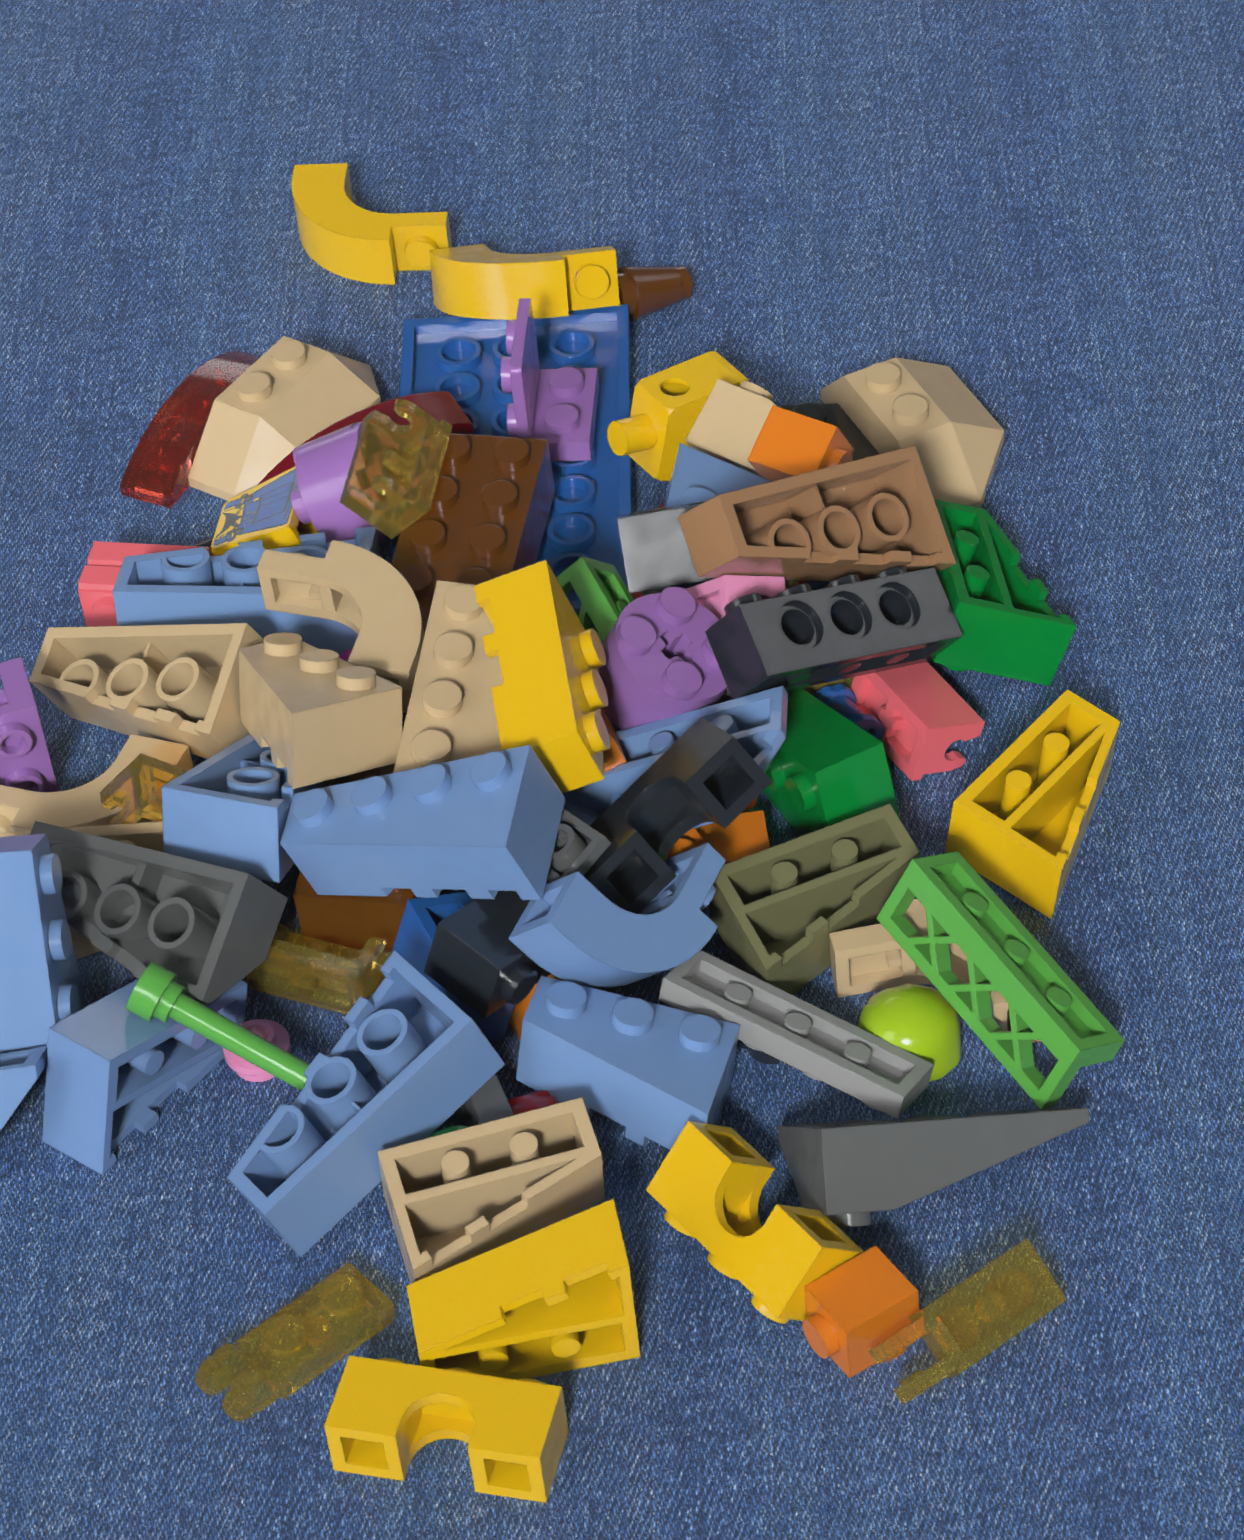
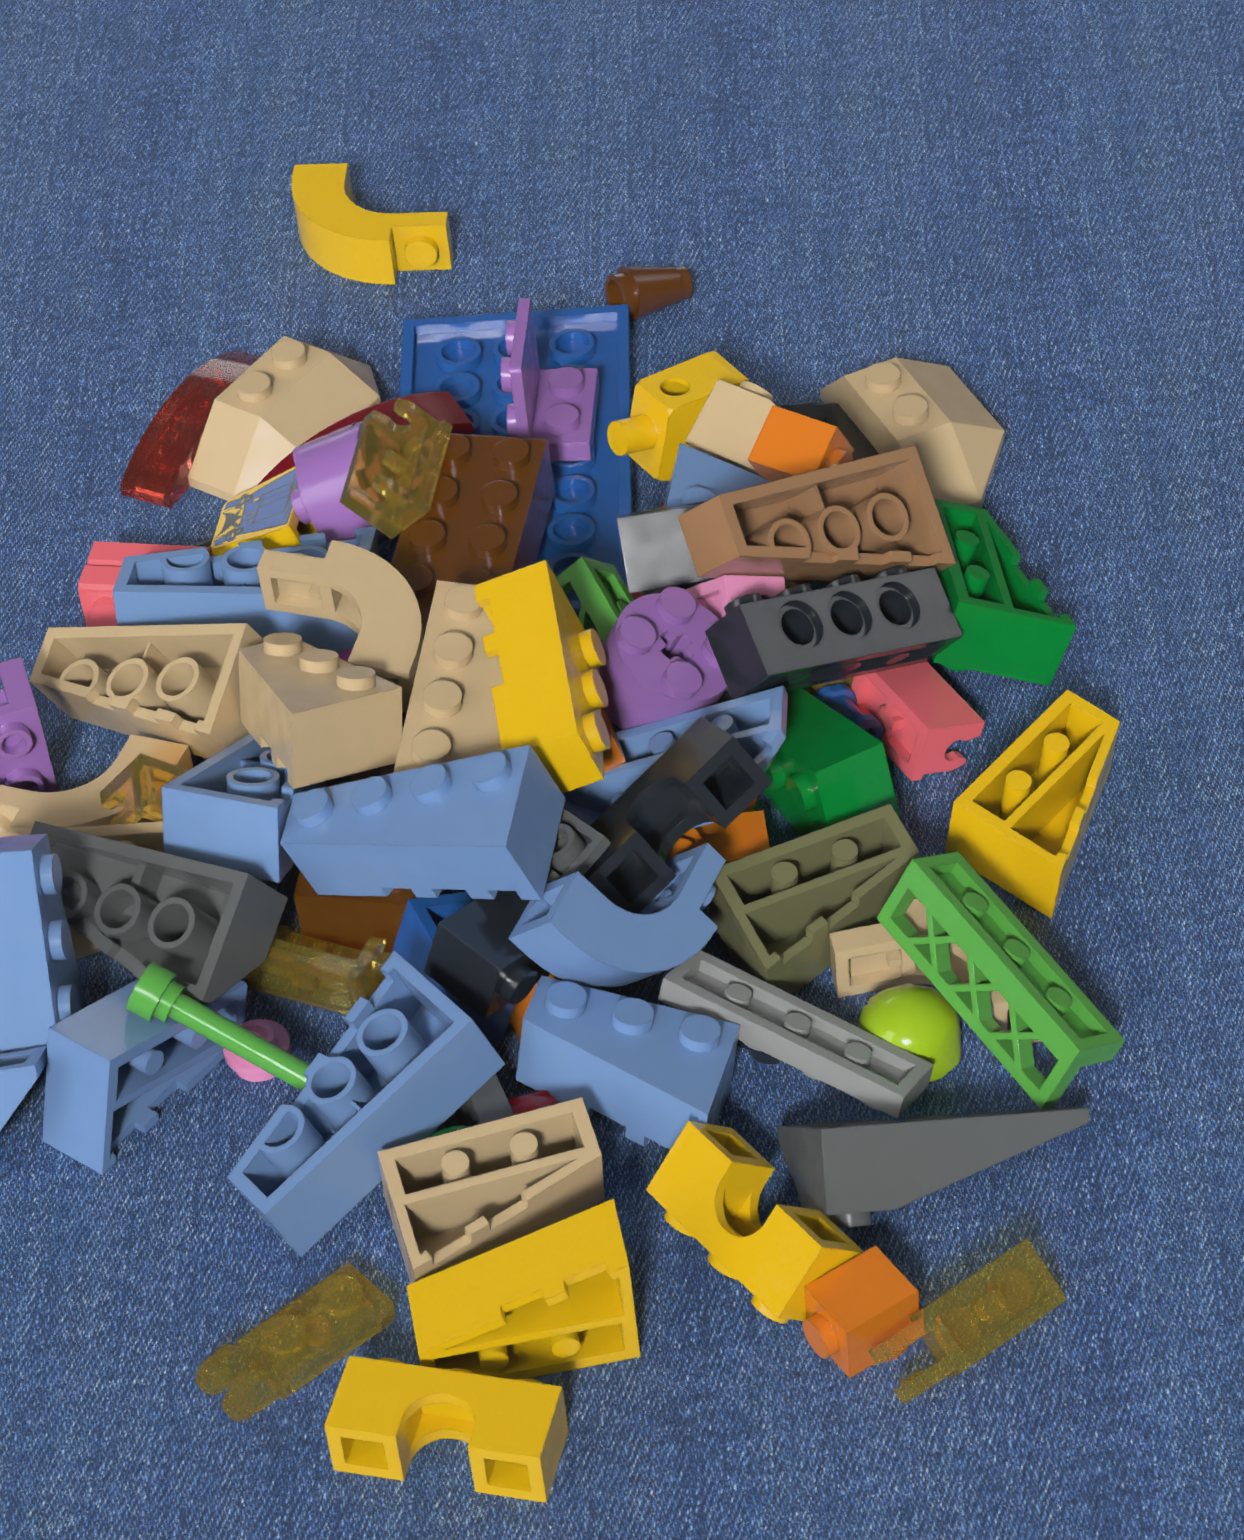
(488, 283): yellow arch -> none

